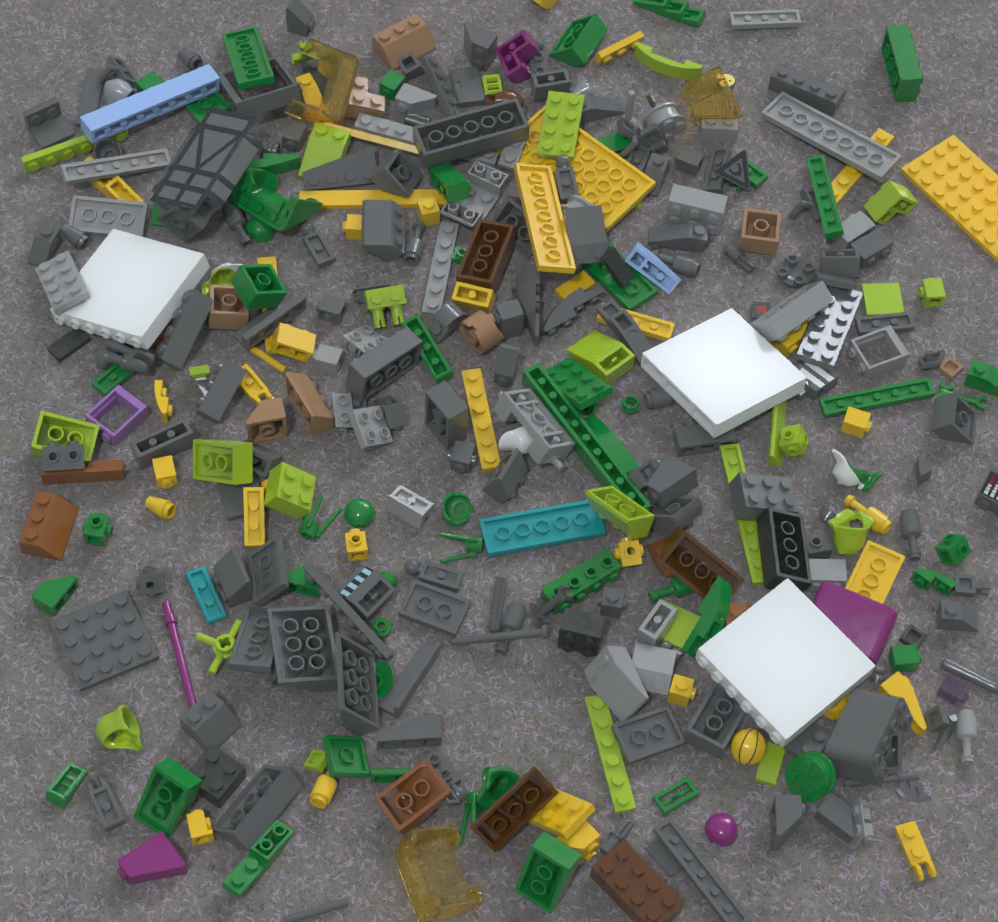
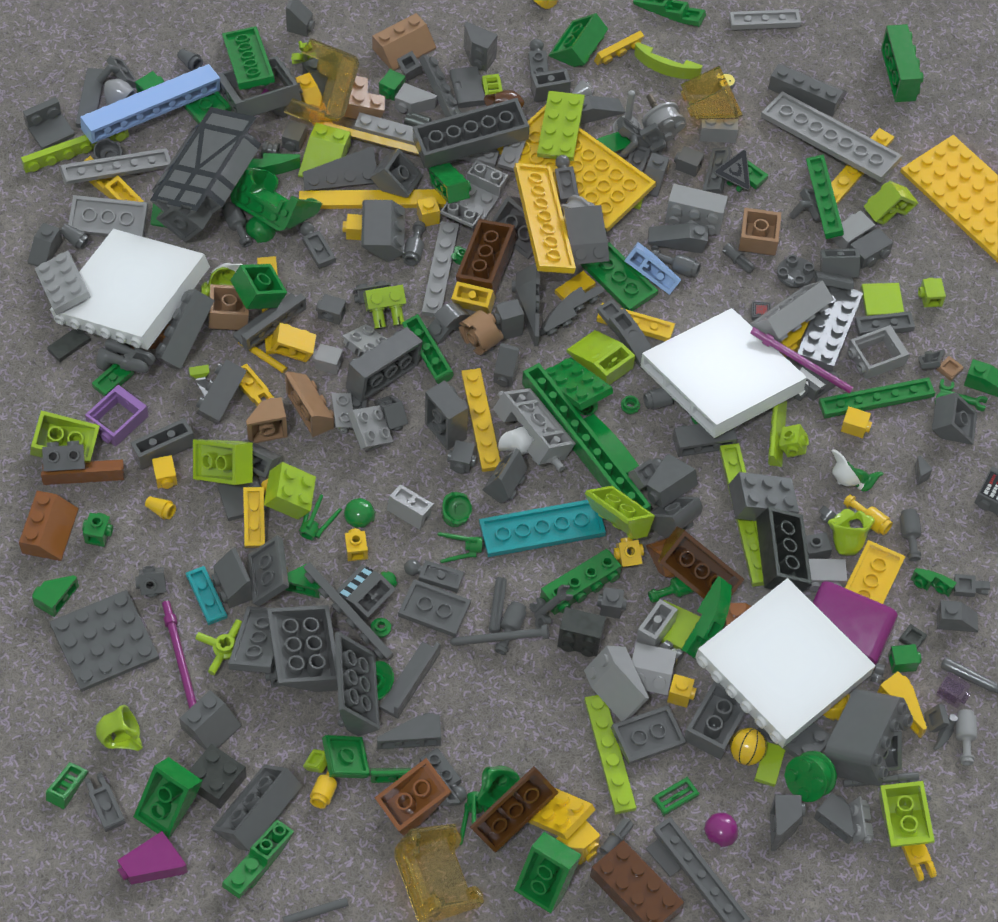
(164, 408): yellow slope -> none
(199, 827): yellow brick -> none
(514, 55): magenta brick -> none
(616, 266): pearl dark grey tile -> none
(769, 340): none -> magenta bar
(906, 814): none -> lime slope
(953, 549): green brick -> none

